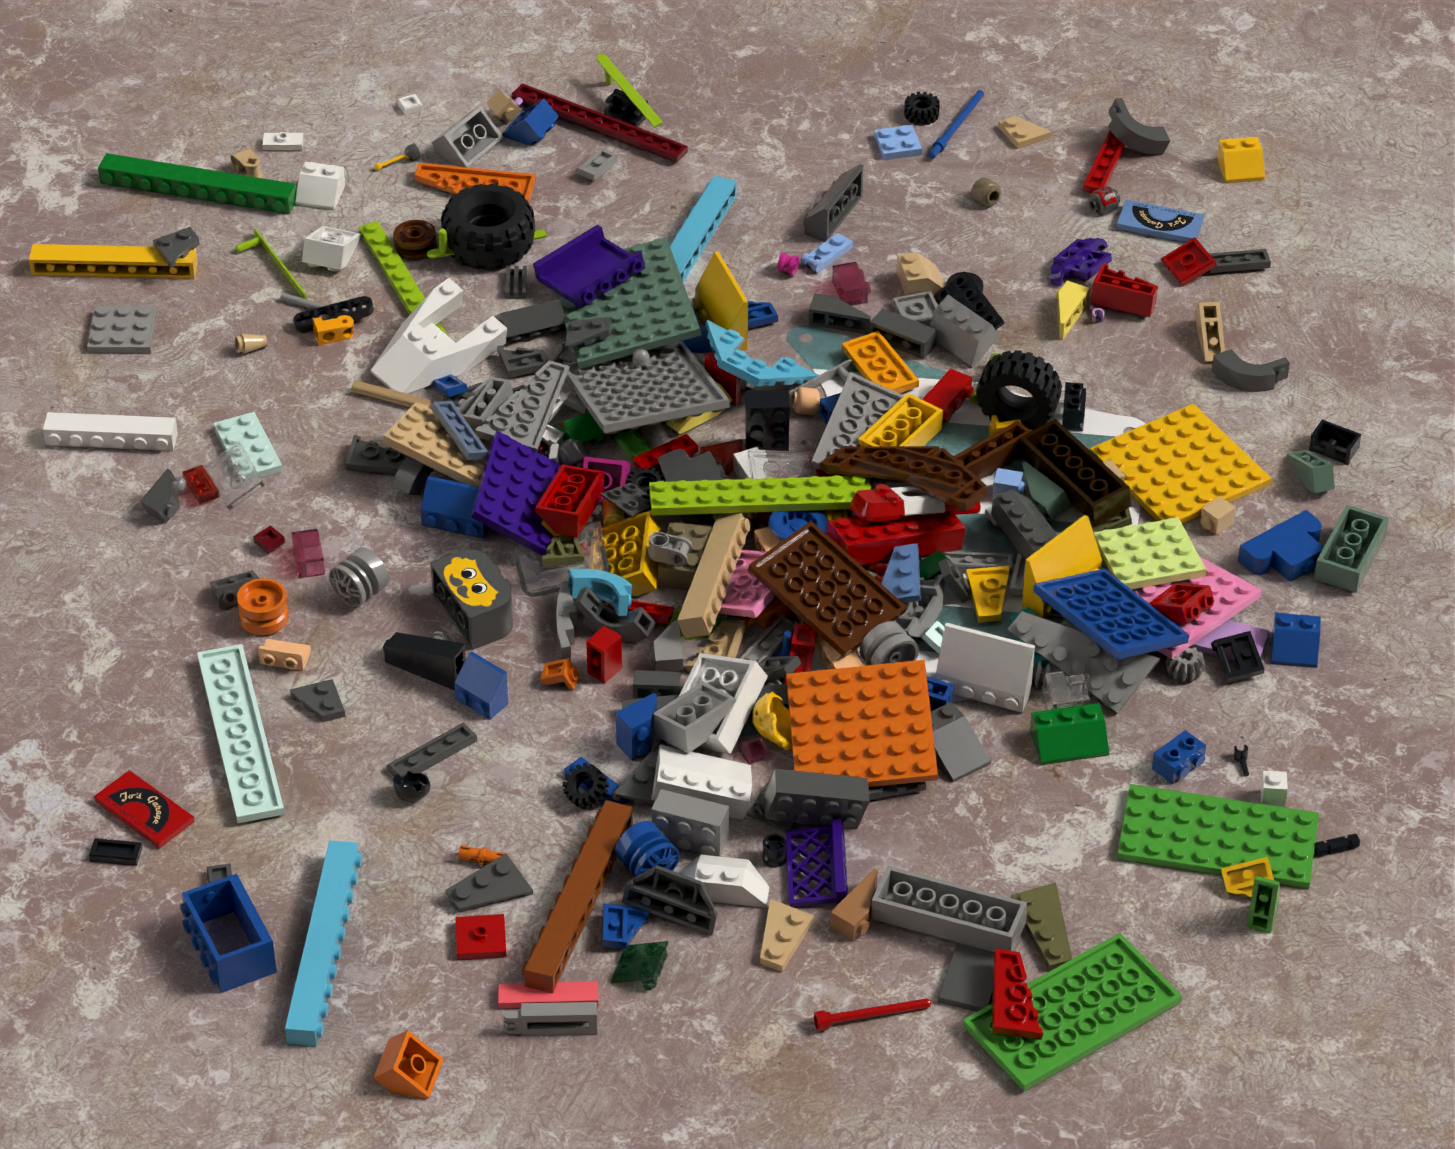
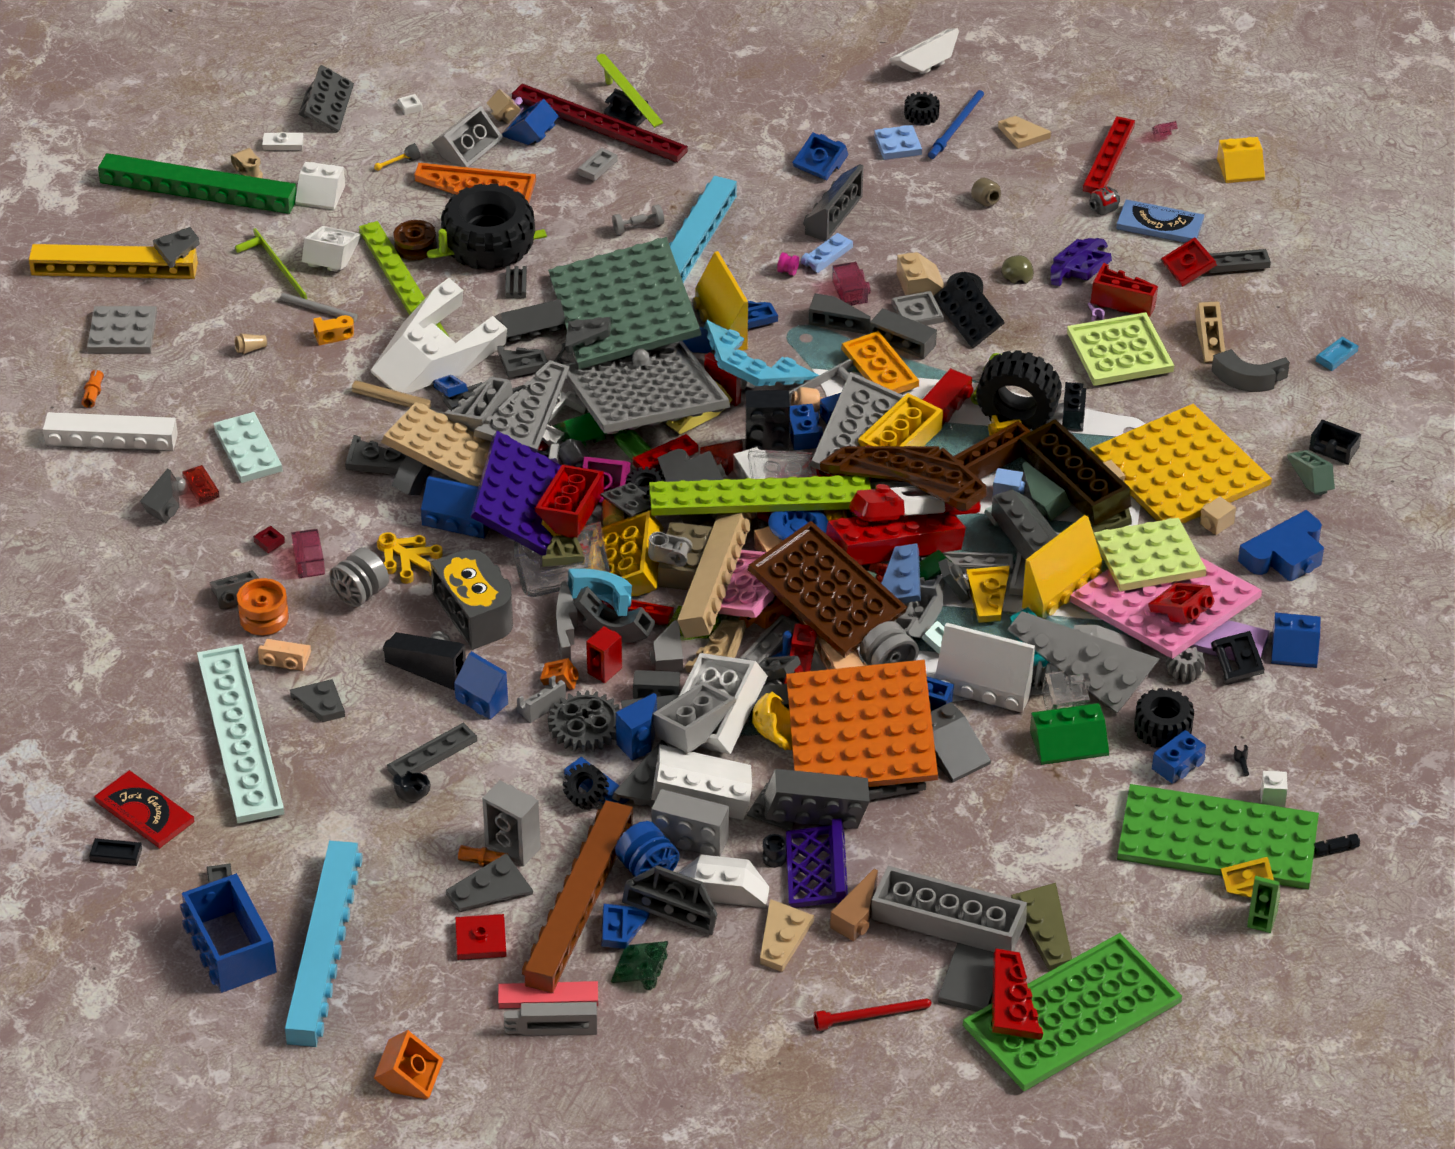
(92, 389): none -> orange pin
(234, 475): clear tile -> none
(327, 98): none -> dark grey bracket
(333, 312): black beam -> none
(389, 543): none -> yellow plant
(459, 430): sand blue plate -> none
(511, 822): none -> light grey brick
(542, 701): none -> light grey hinge
(583, 721): none -> dark grey gear
(587, 267): dark purple panel -> none
(657, 215): none -> light grey wheel
(754, 750): clear pink slope -> none
(804, 427): none -> blue brick
(820, 156): none -> blue plate
(927, 53): none -> white wedge
(962, 331): light grey slope -> none
(1017, 268): none -> olive hair
(1071, 303): light yellow slope -> none
(1111, 613): blue plate -> none
(1120, 349): none -> yellowish green plate
(1134, 134): dark grey arch -> none
(1162, 716): none -> black tyre
(1164, 129): none -> clear pink plate
(1337, 353): none -> dark azure tile
(1351, 548): sand green brick -> none

